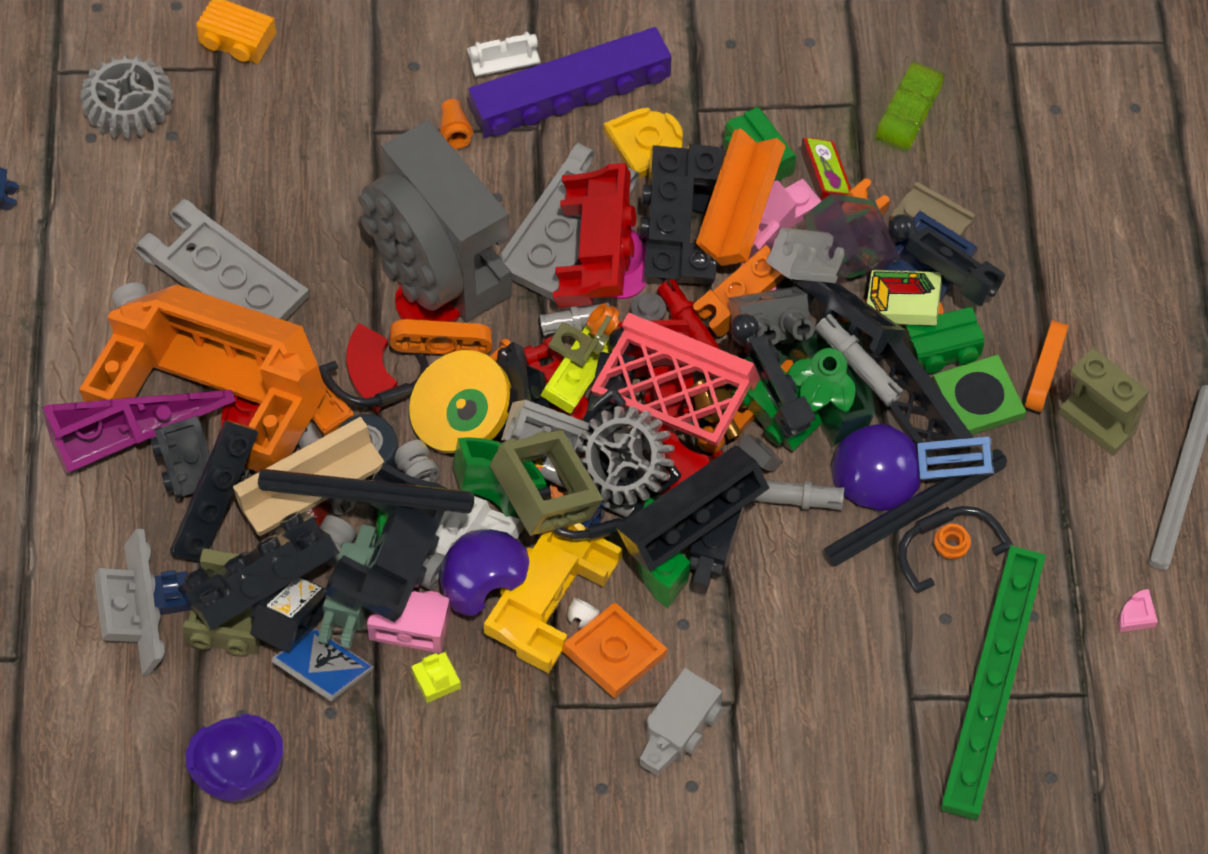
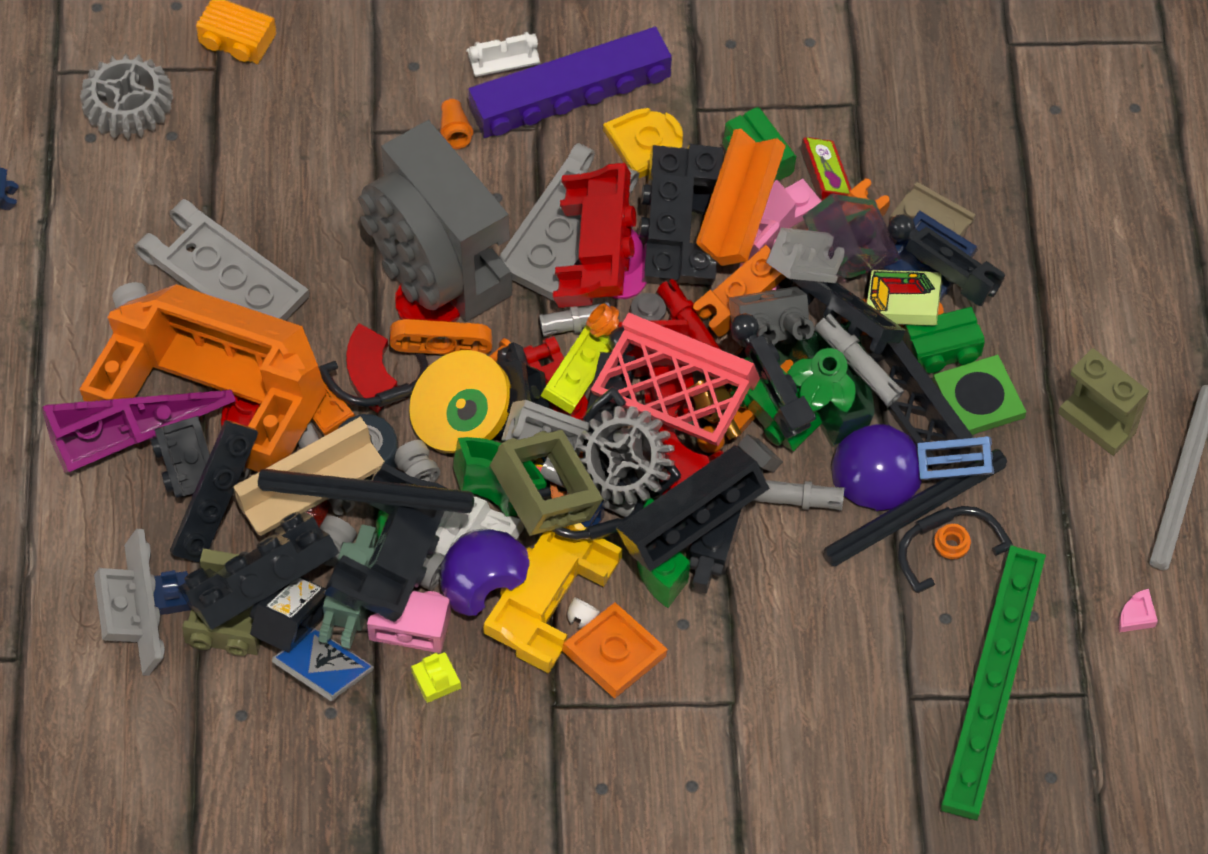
(235, 757): dark purple cylinder -> none
(586, 343): olive bracket -> none
(680, 720): light grey hinge -> none
(910, 106): clear neon green beam -> none
(1046, 366): orange beam -> none

